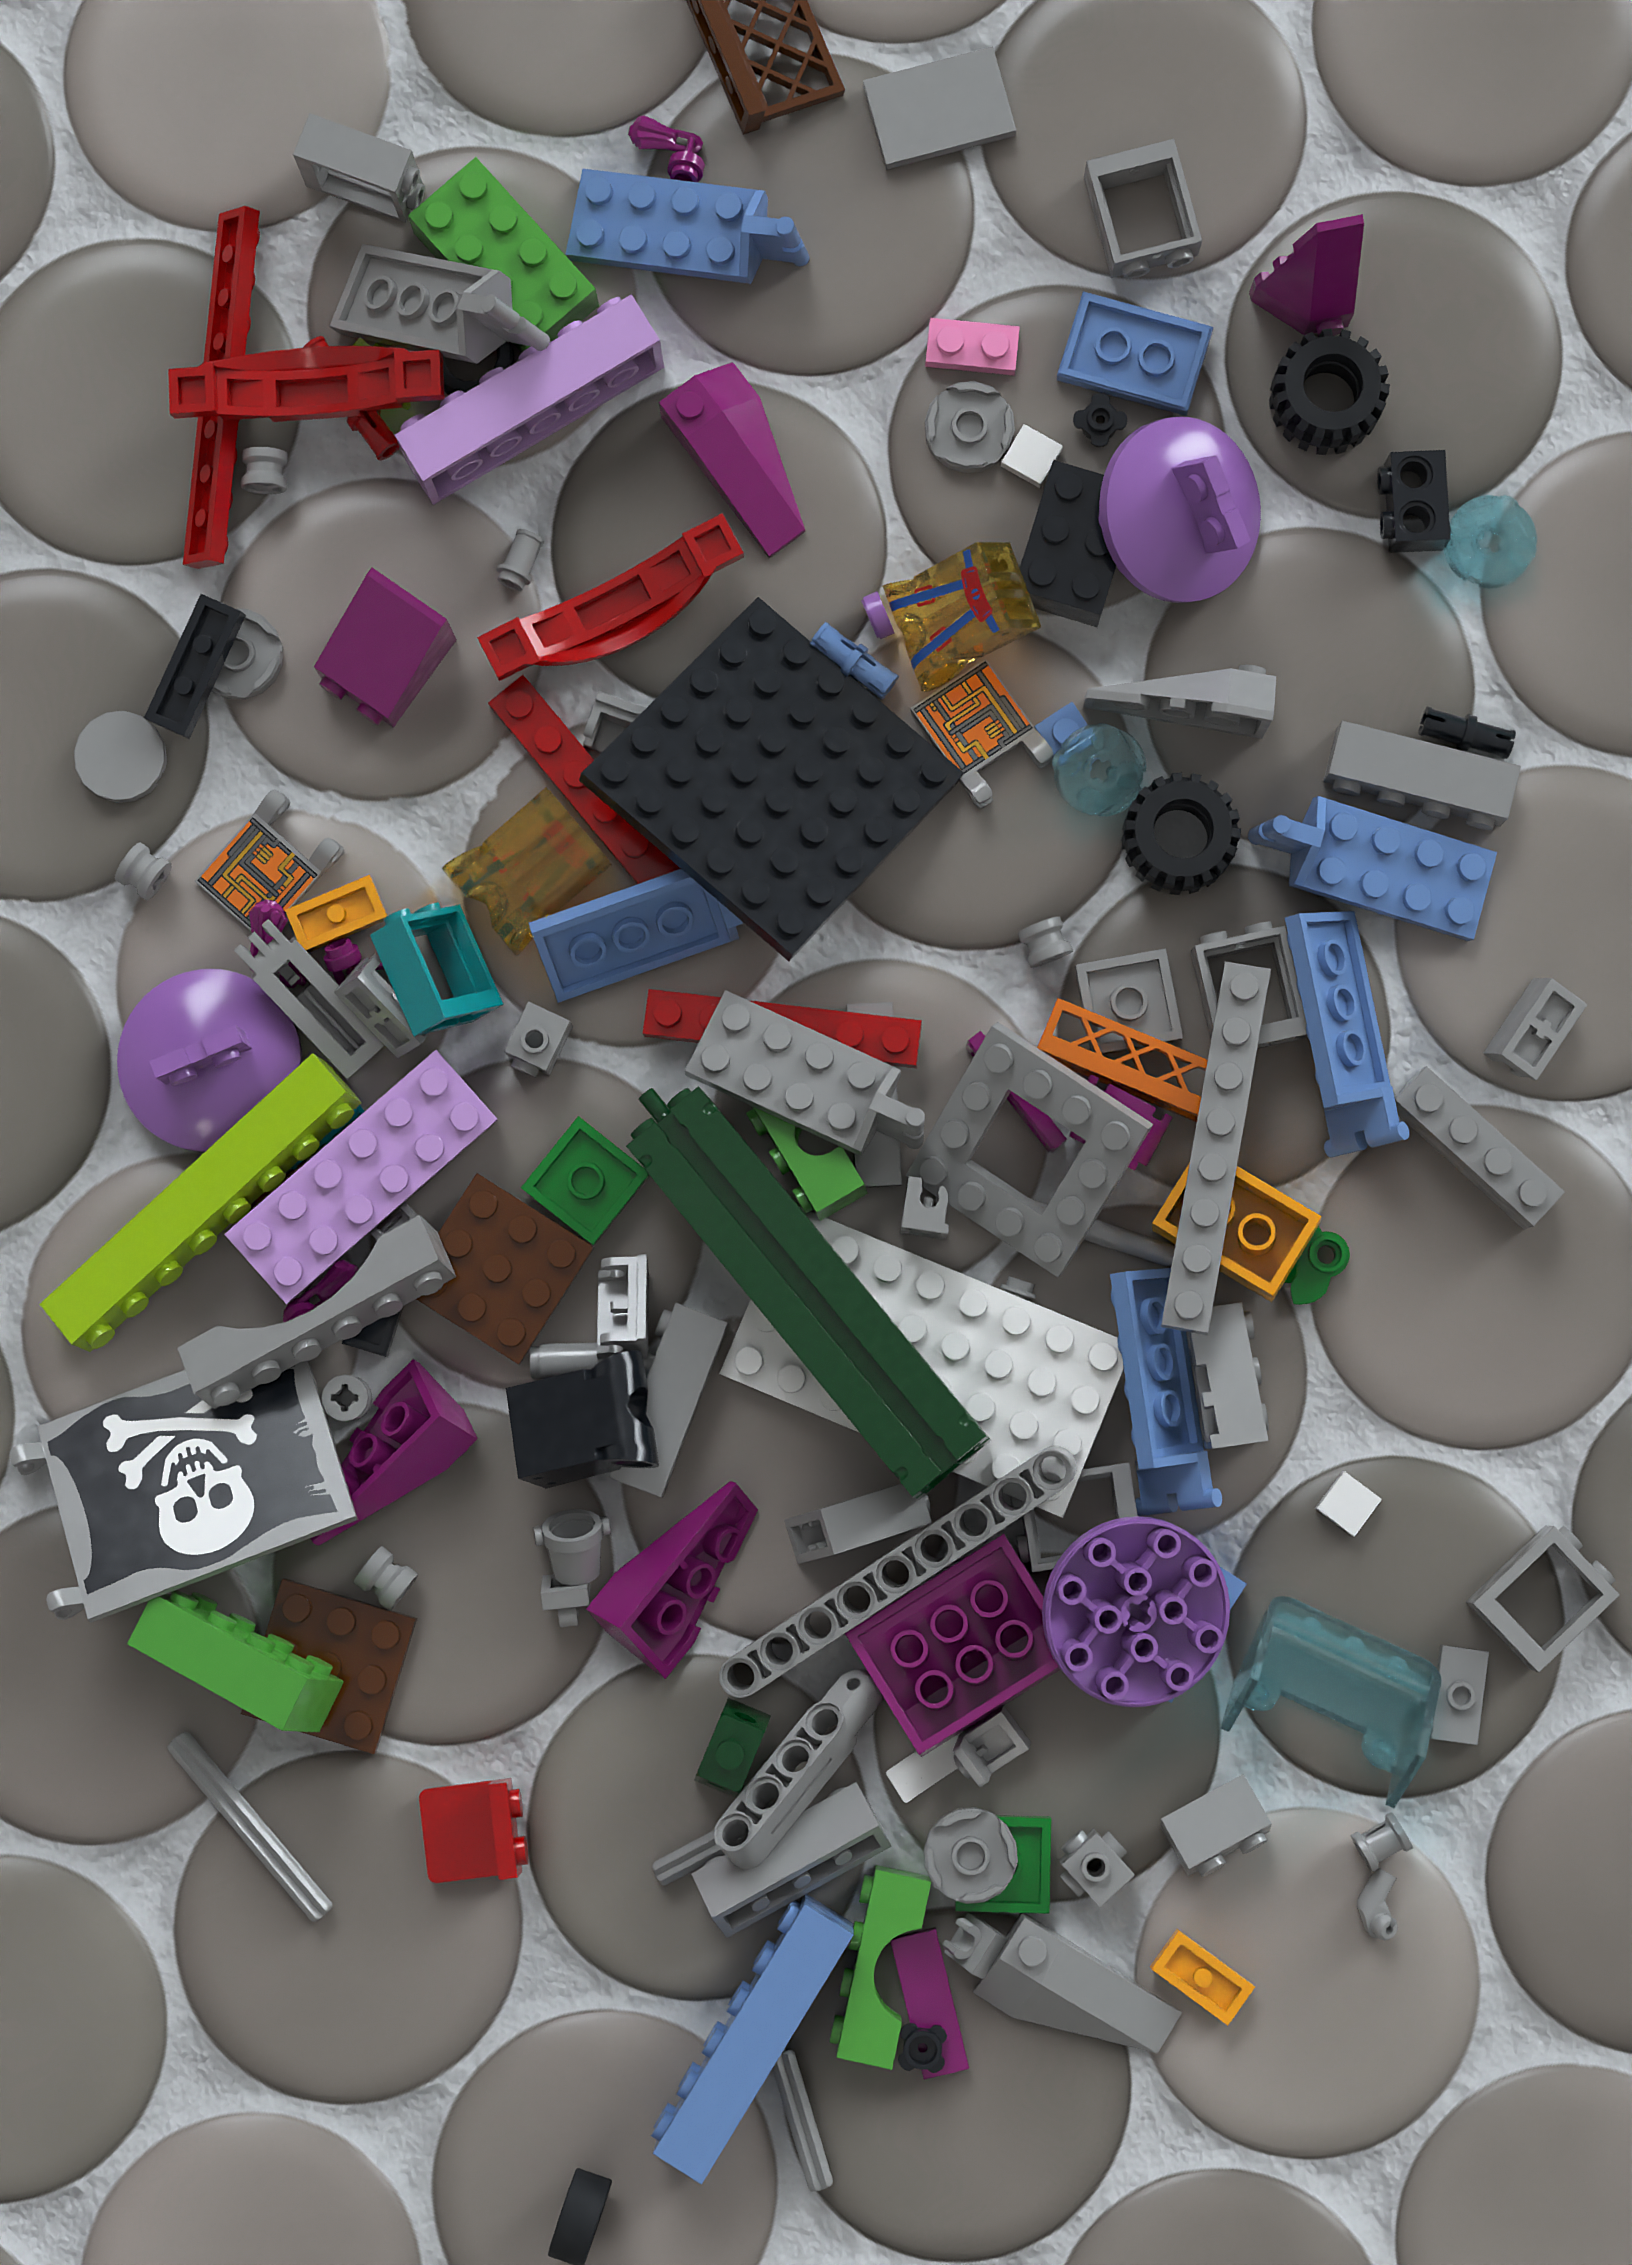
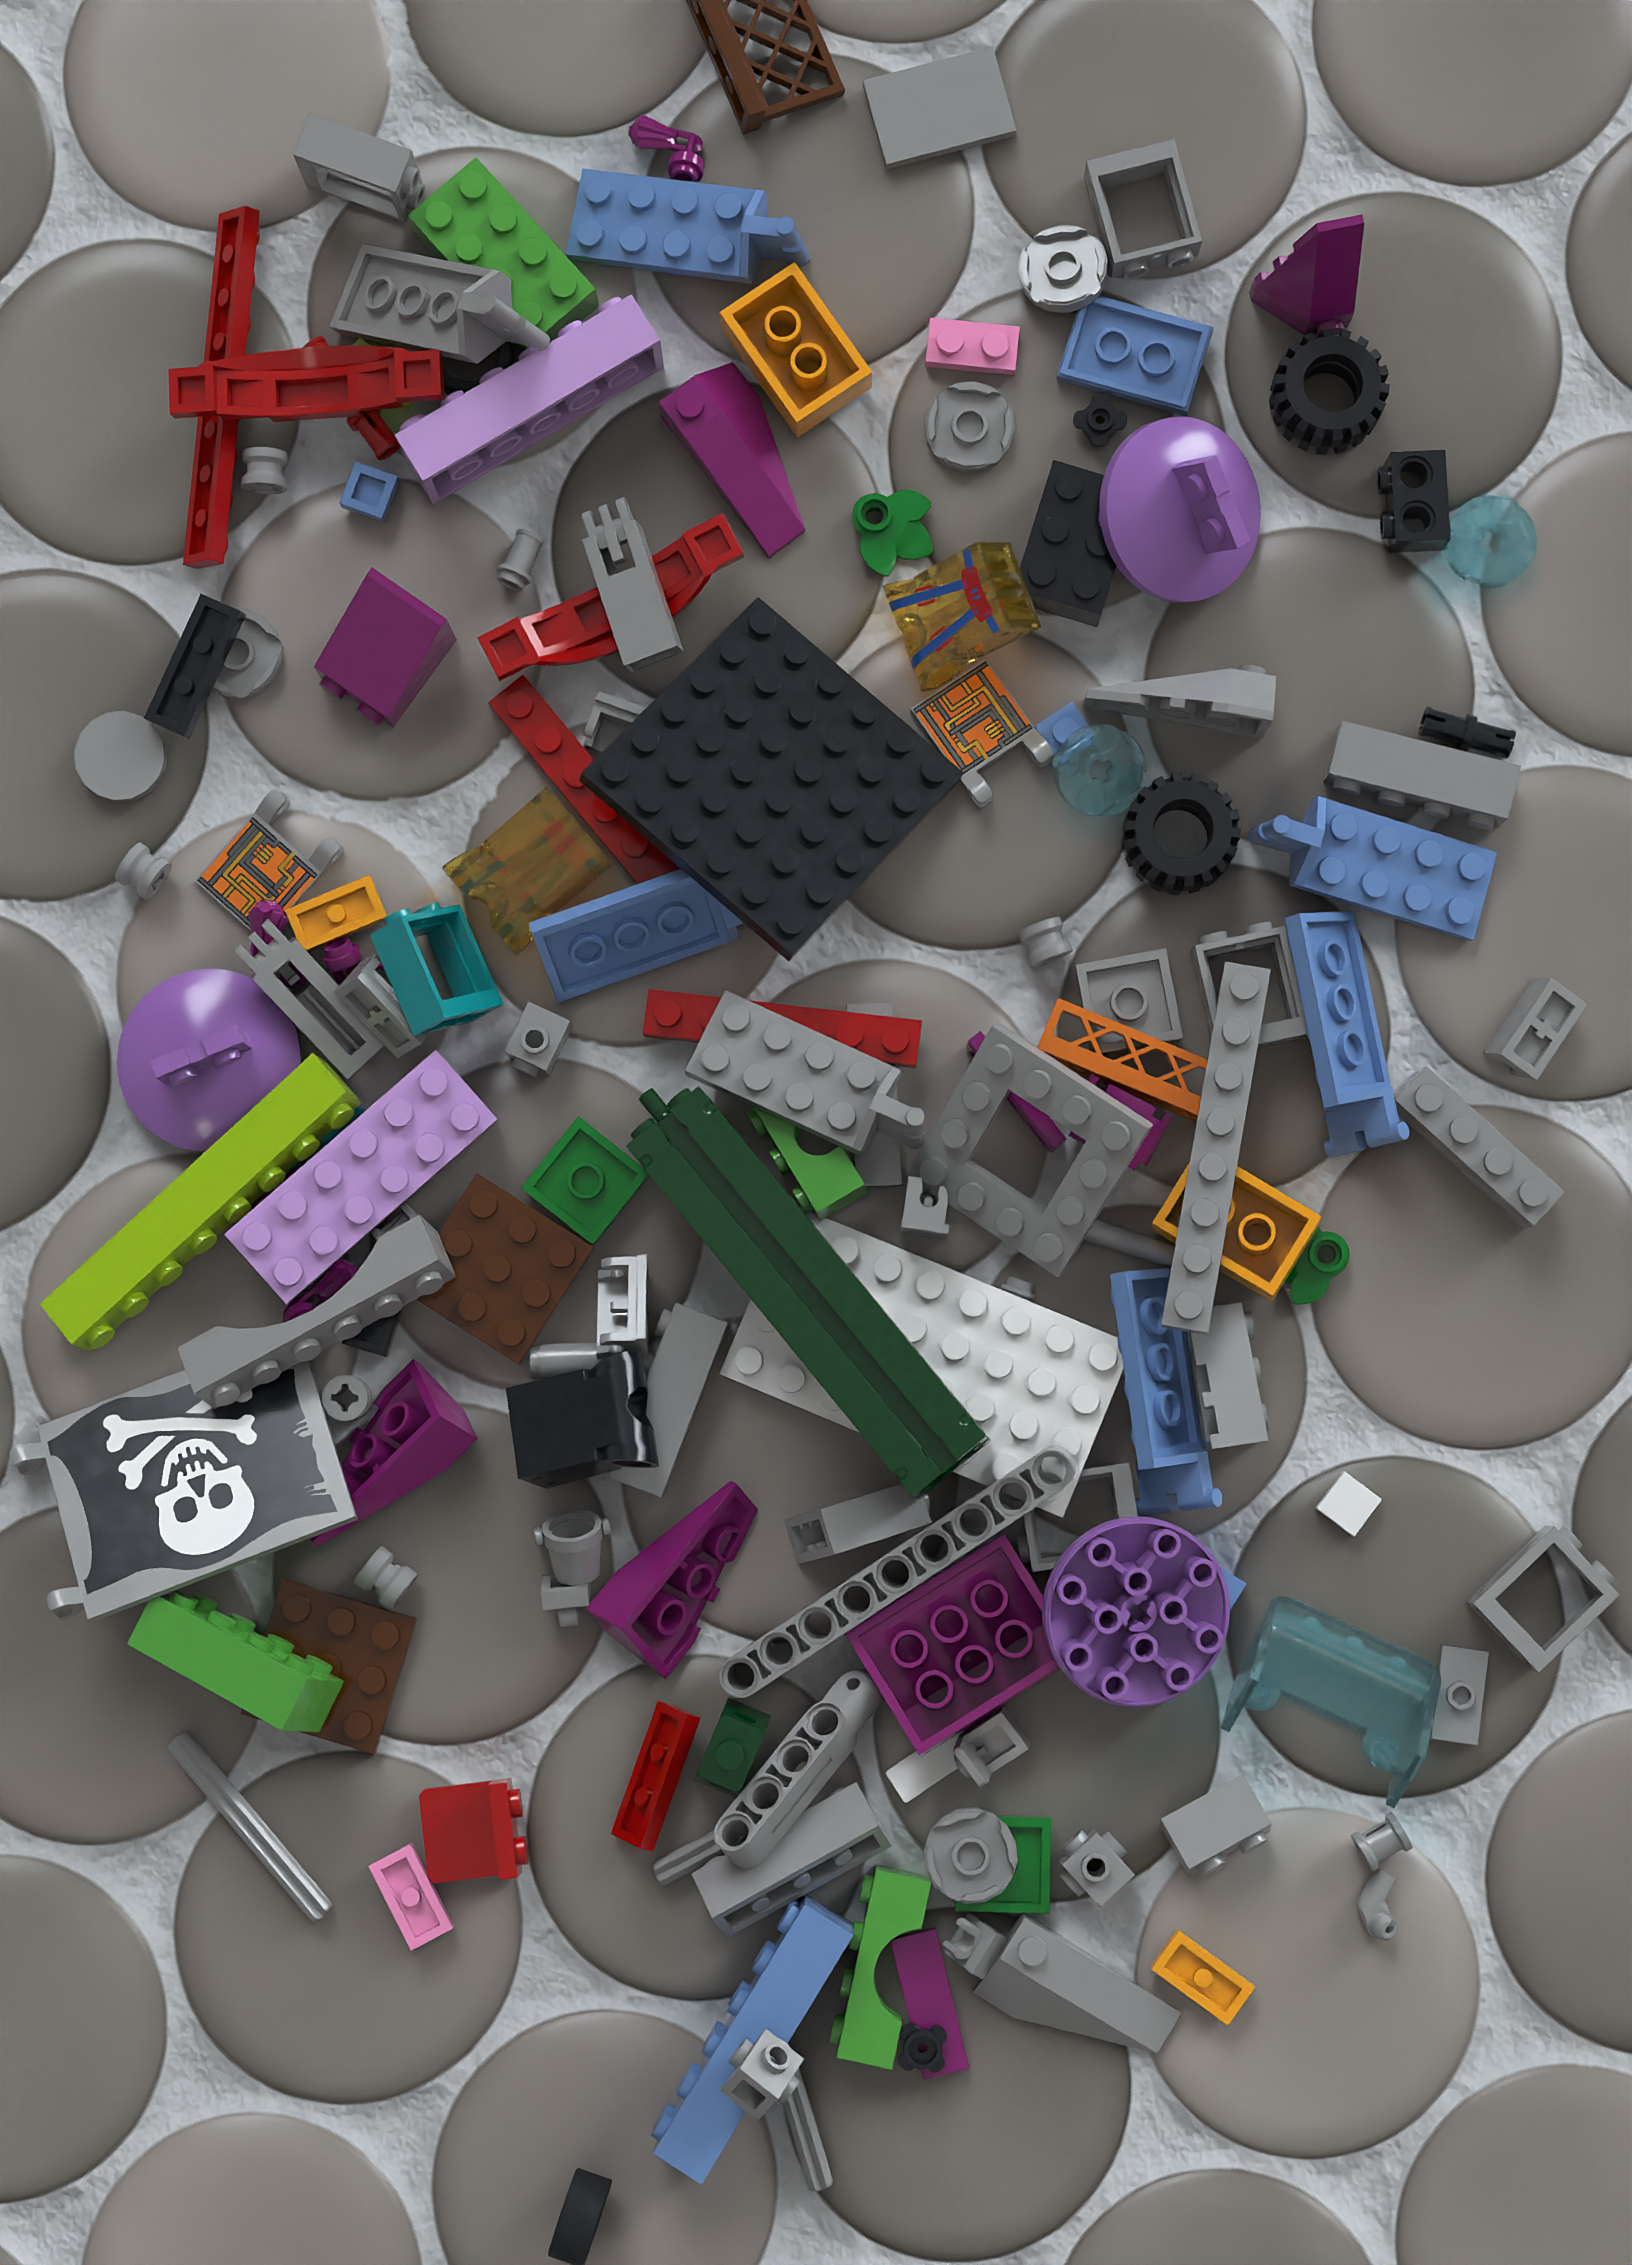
(369, 491): none -> medium blue plate
(411, 1896): none -> bright pink plate
(634, 596): none -> light grey hinge
(655, 1776): none -> red plate
(762, 2074): none -> light grey brick
(796, 349): none -> light orange brick
(854, 660): medium blue pin -> none
(877, 615): medium lavender tile -> none
(898, 533): none -> green plate
(1031, 455): white tile -> none
(1063, 269): none -> tile

